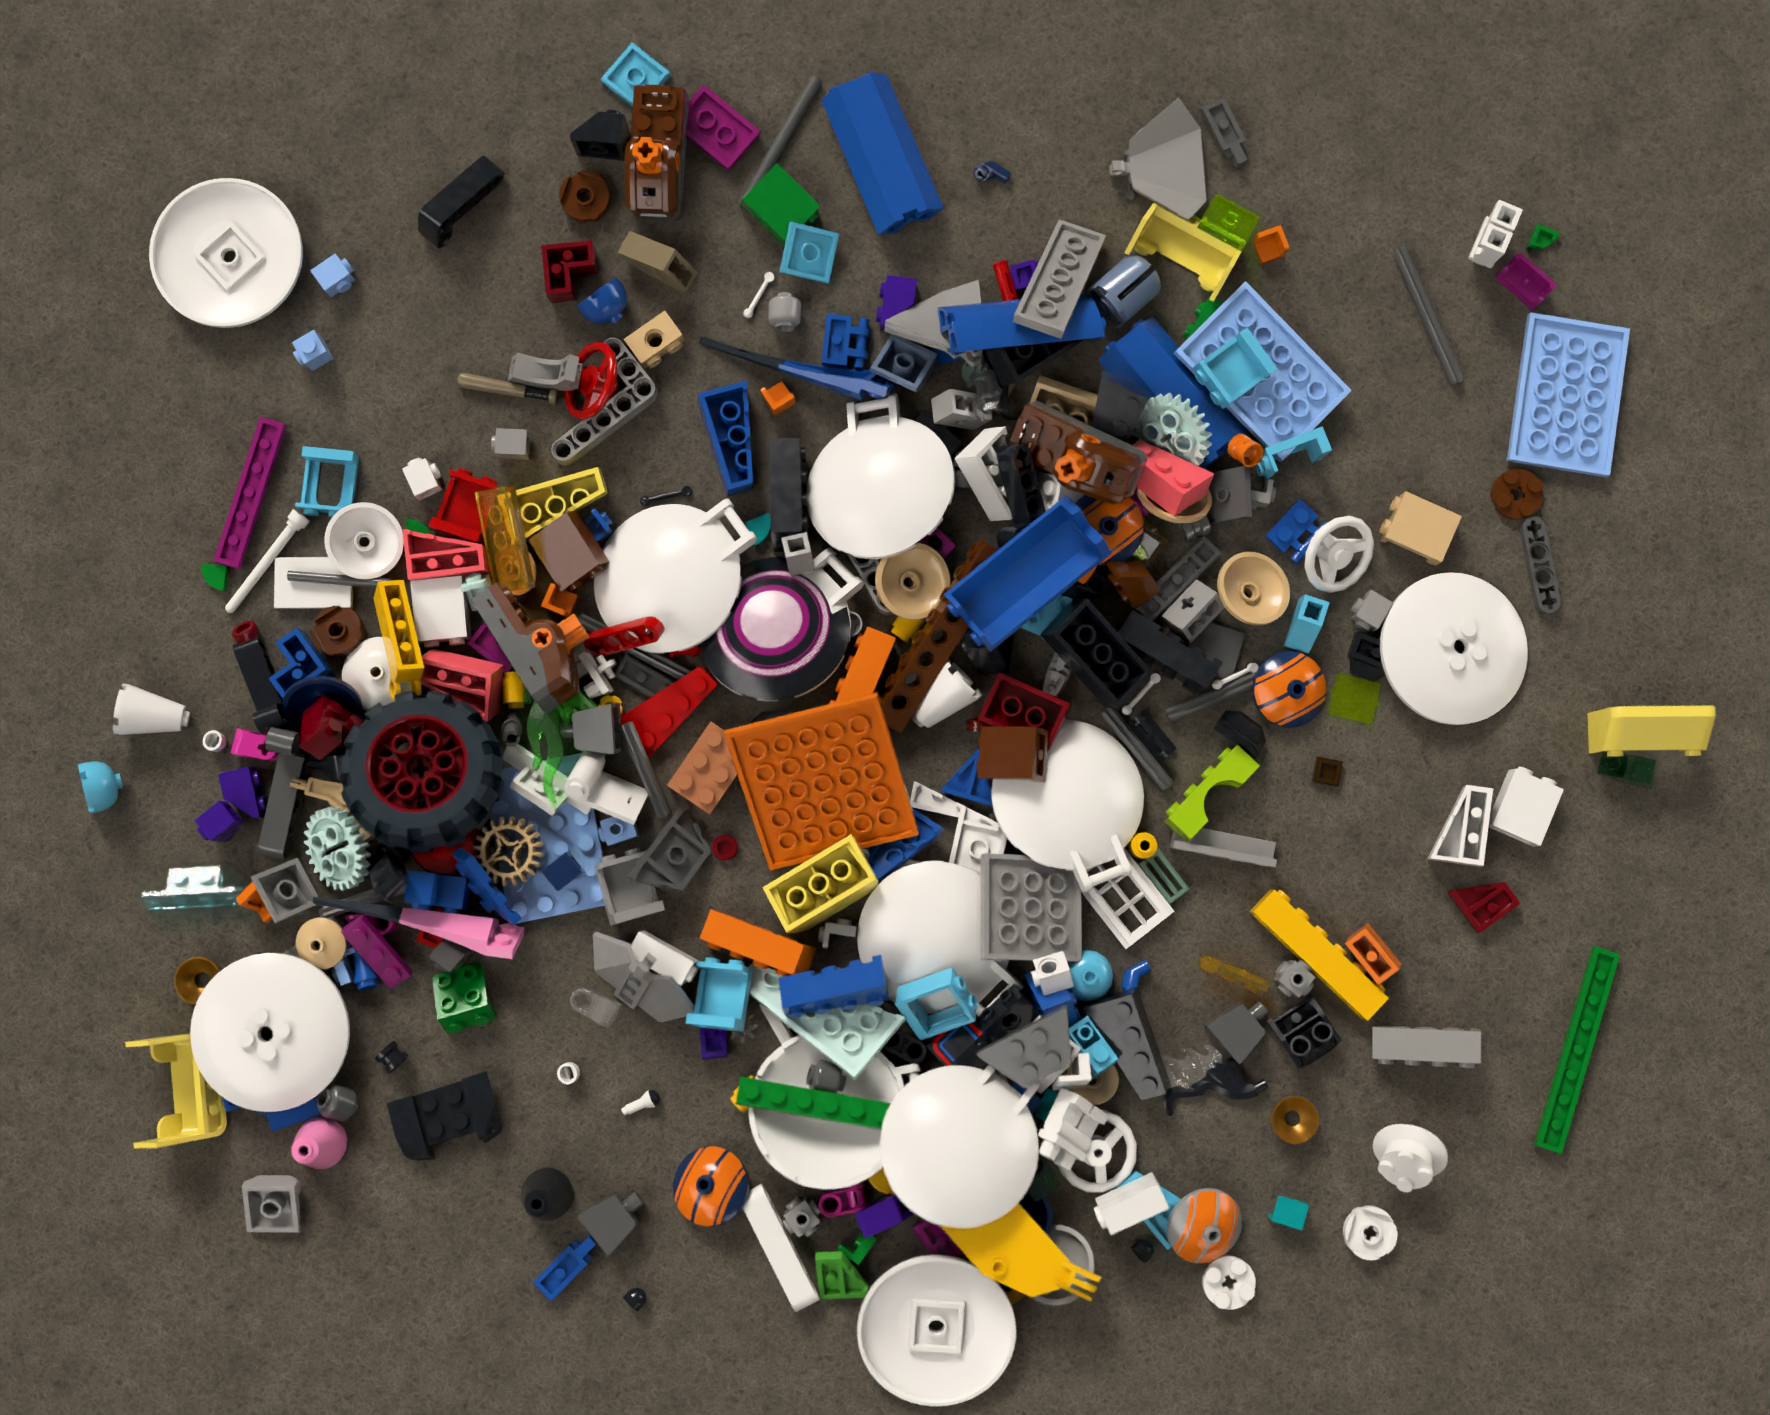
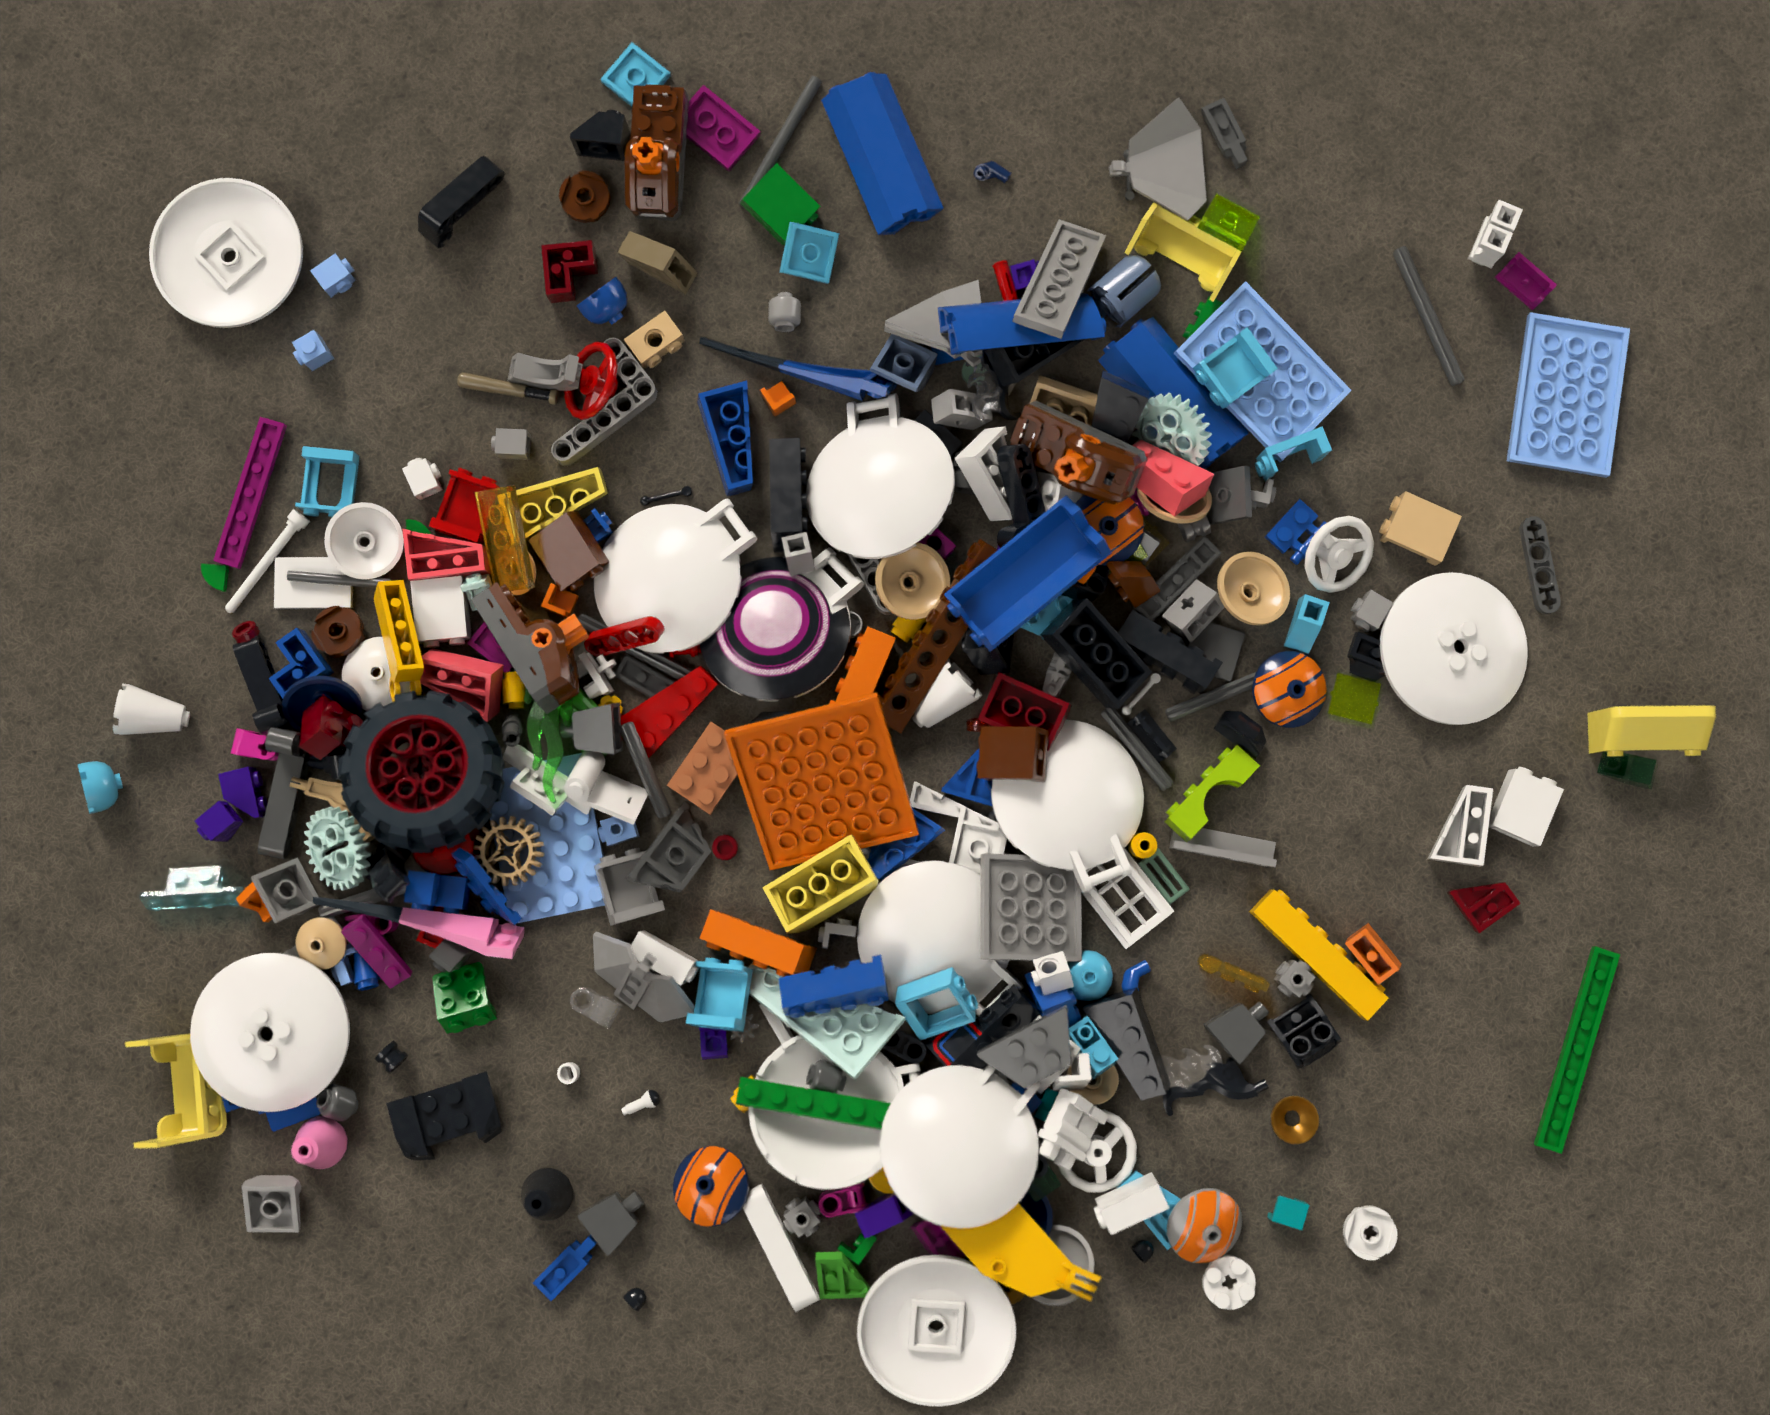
(186, 975): pearl gold piece -> none
(212, 738): white hinge -> none
(563, 871): dark blue panel -> none
(760, 527): teal tile -> none
(769, 278): white hinge -> none
(837, 339): blue plate -> none
(898, 296): dark purple slope -> none
(1245, 450): orange wheel -> none
(1252, 667): white hinge -> none
(1270, 245): orange panel -> none
(1327, 771): dark brown tile -> none
(1409, 1155): white piece -> none
(1426, 1044): light grey wedge -> none
(1504, 501): reddish brown plate -> none
(1542, 237): green tile -> none

